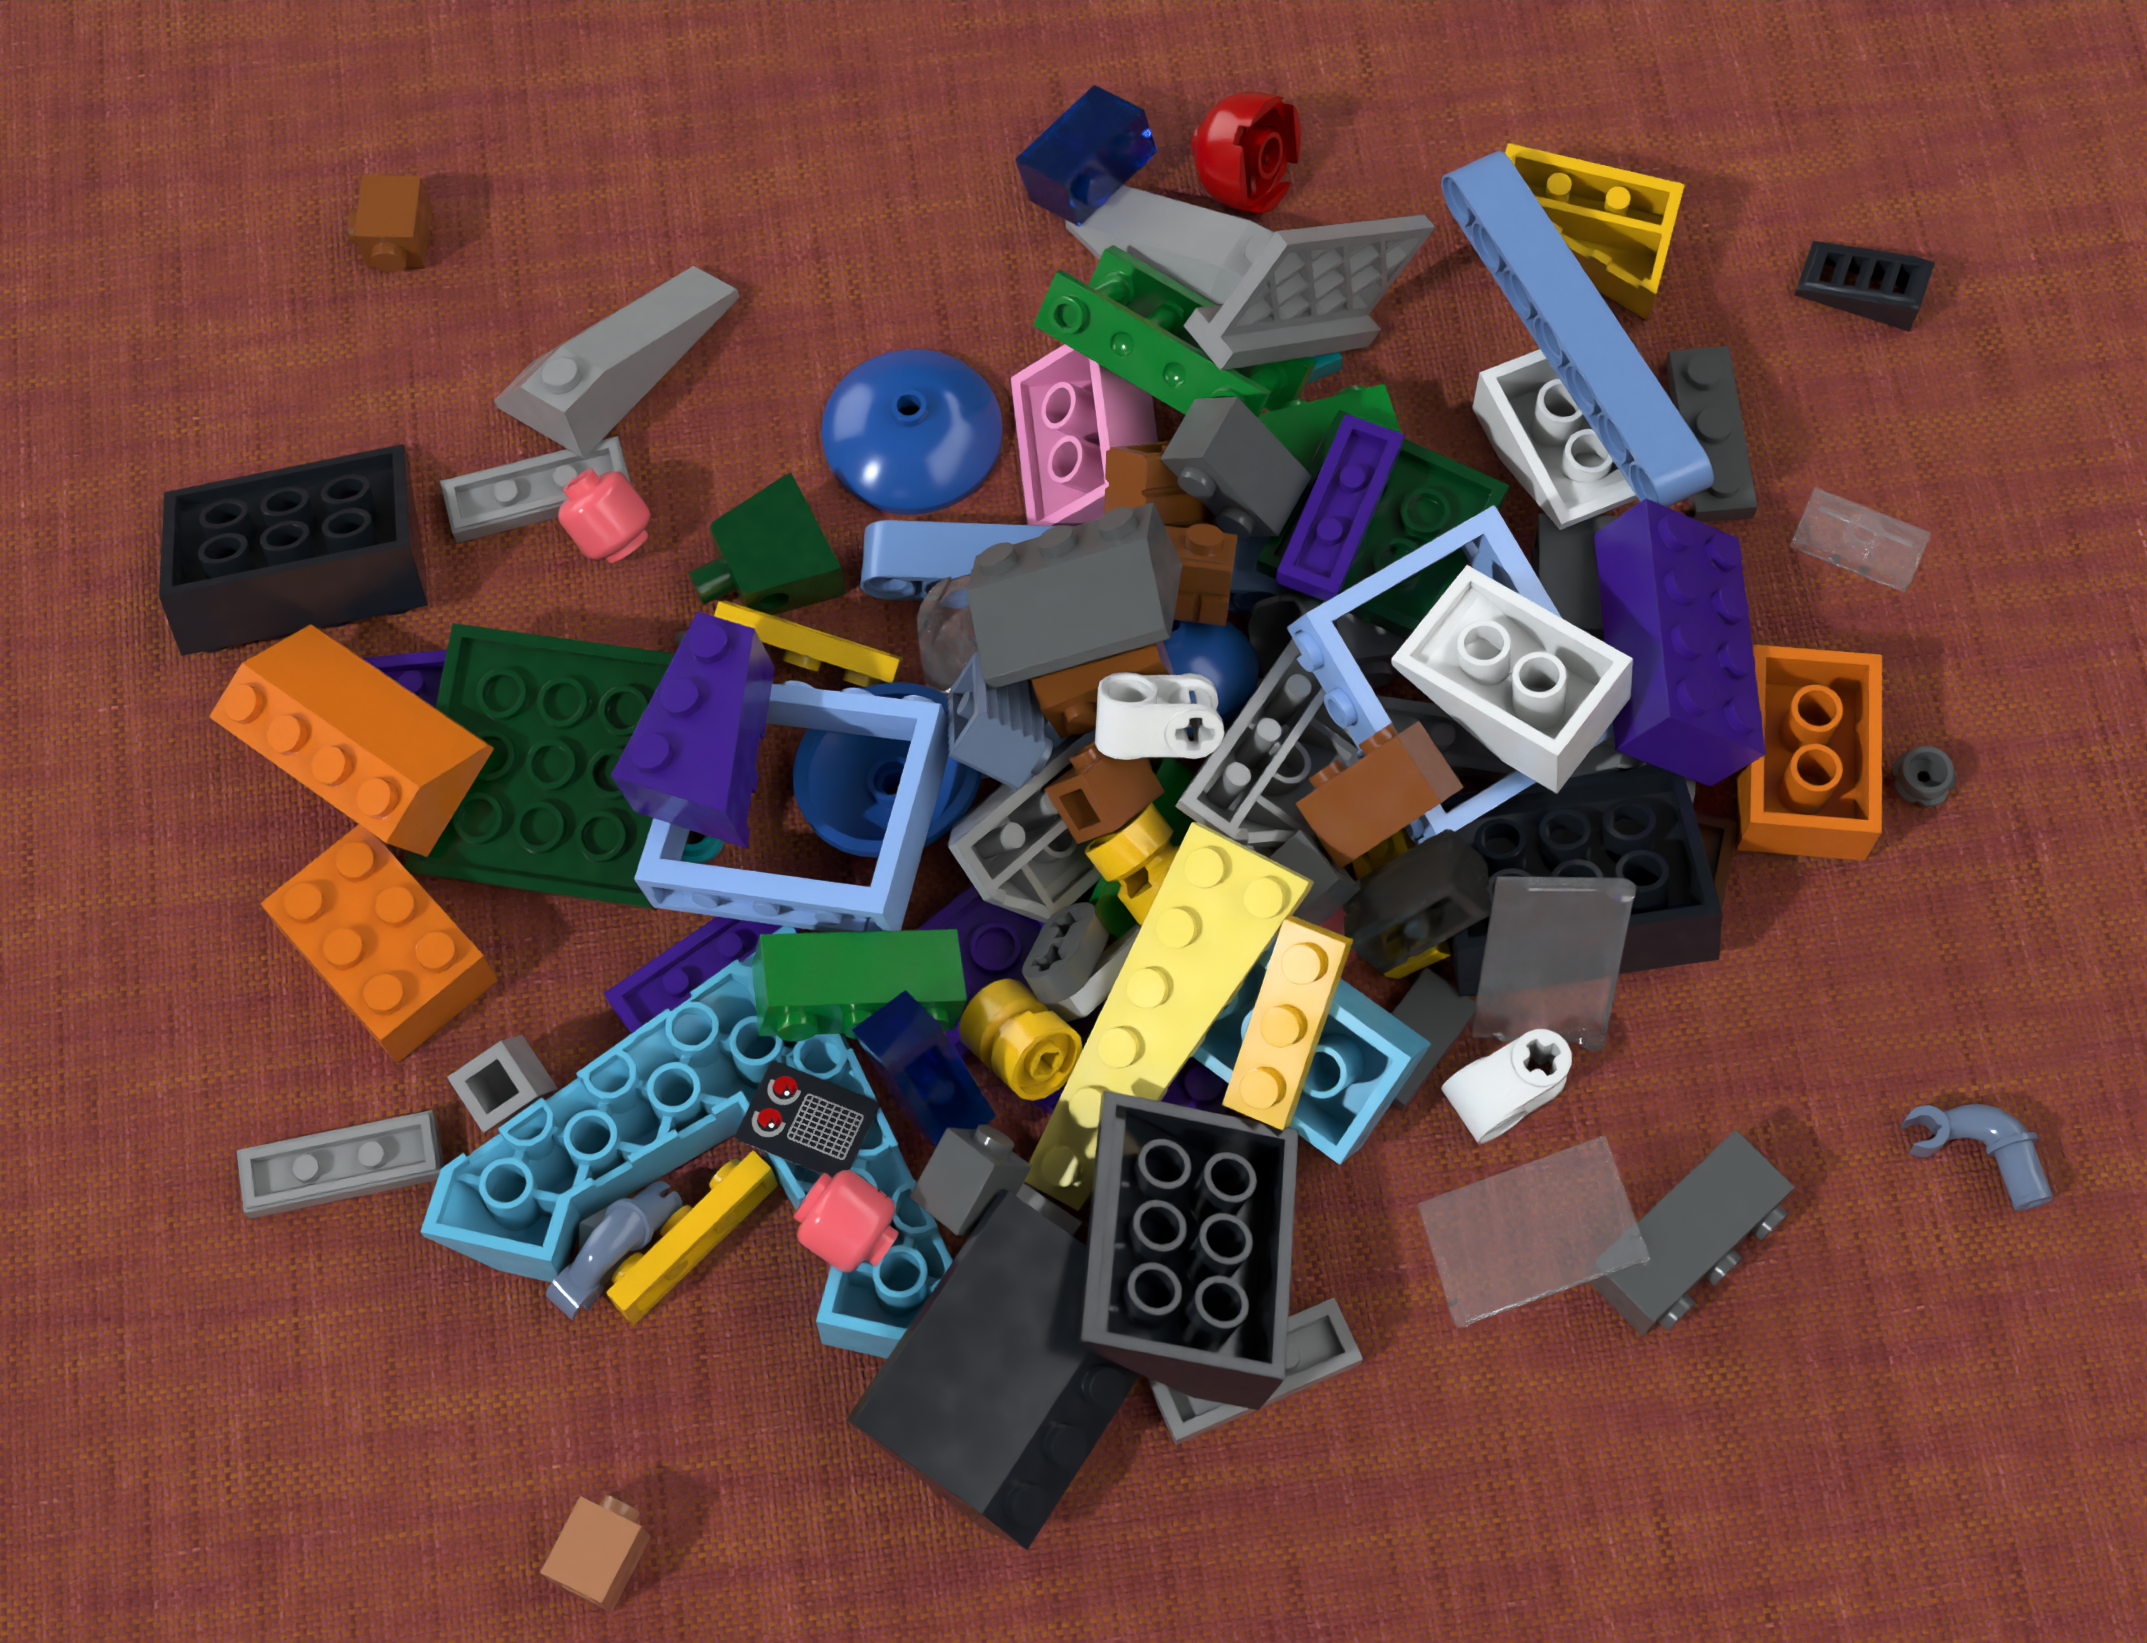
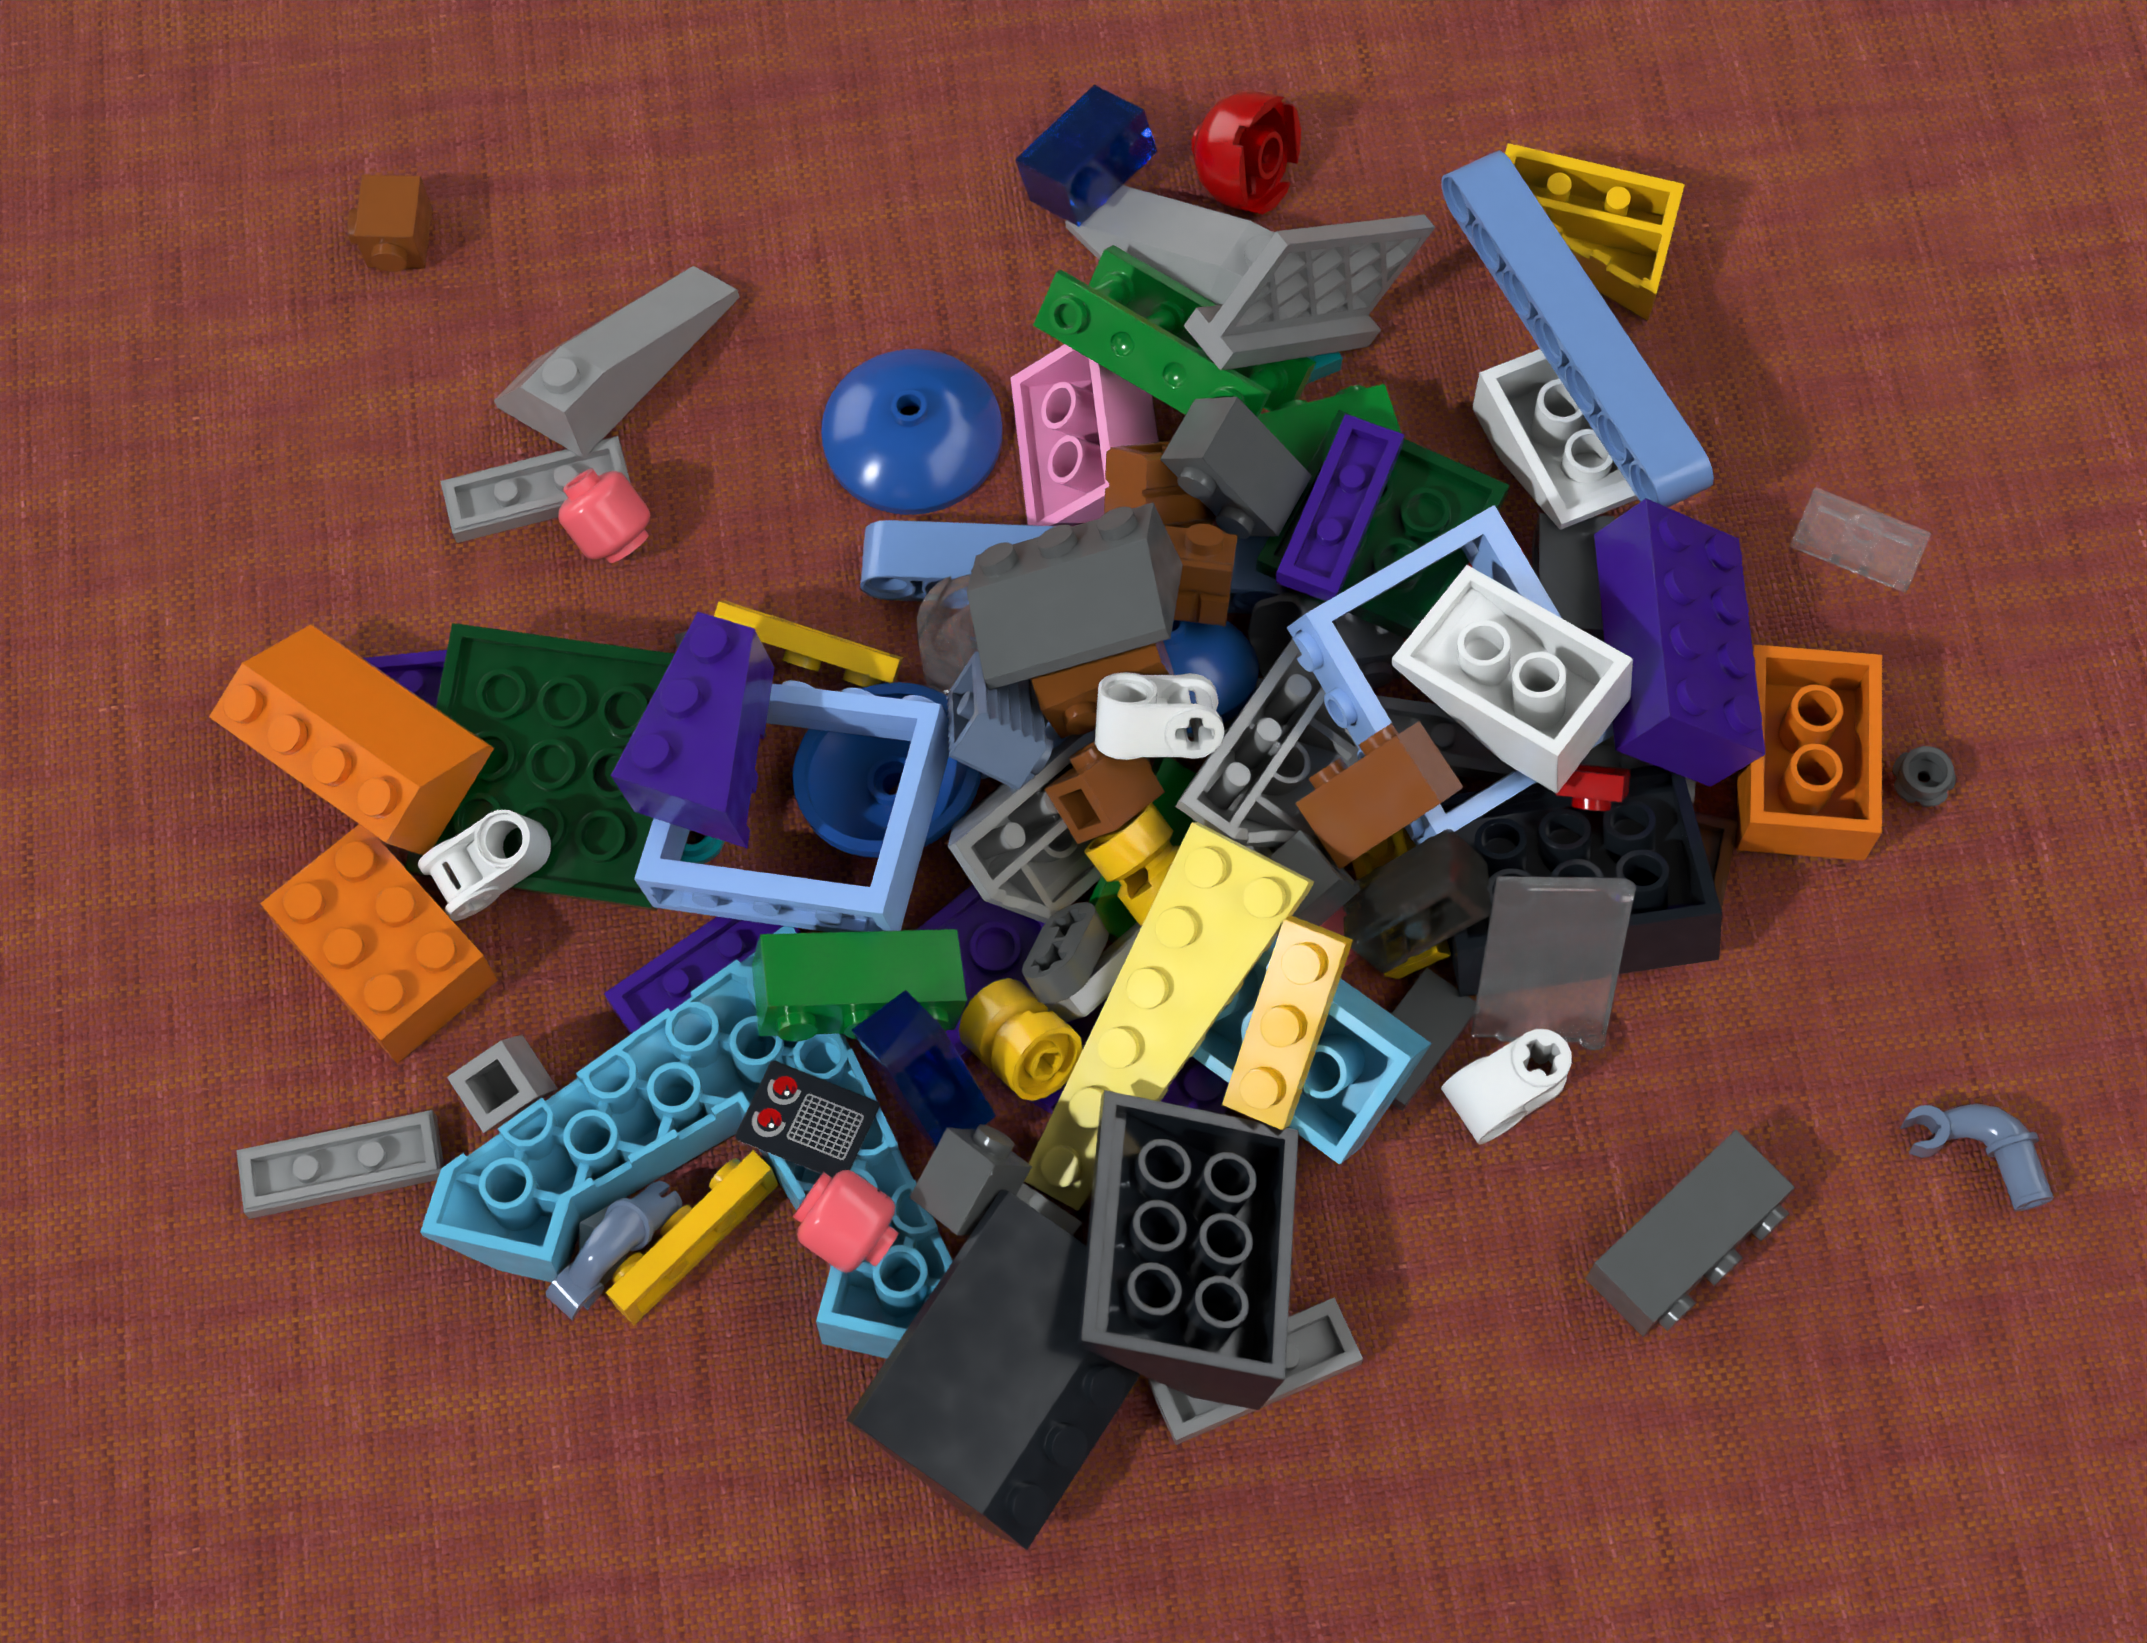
(291, 550): black slope -> none
(473, 865): none -> white piece
(597, 1551): nougat brick -> none
(770, 554): dark green torso -> none
(1532, 1231): clear piece -> none
(1596, 787): none -> red plate
(1708, 401): dark grey plate -> none
(1878, 305): black slope -> none

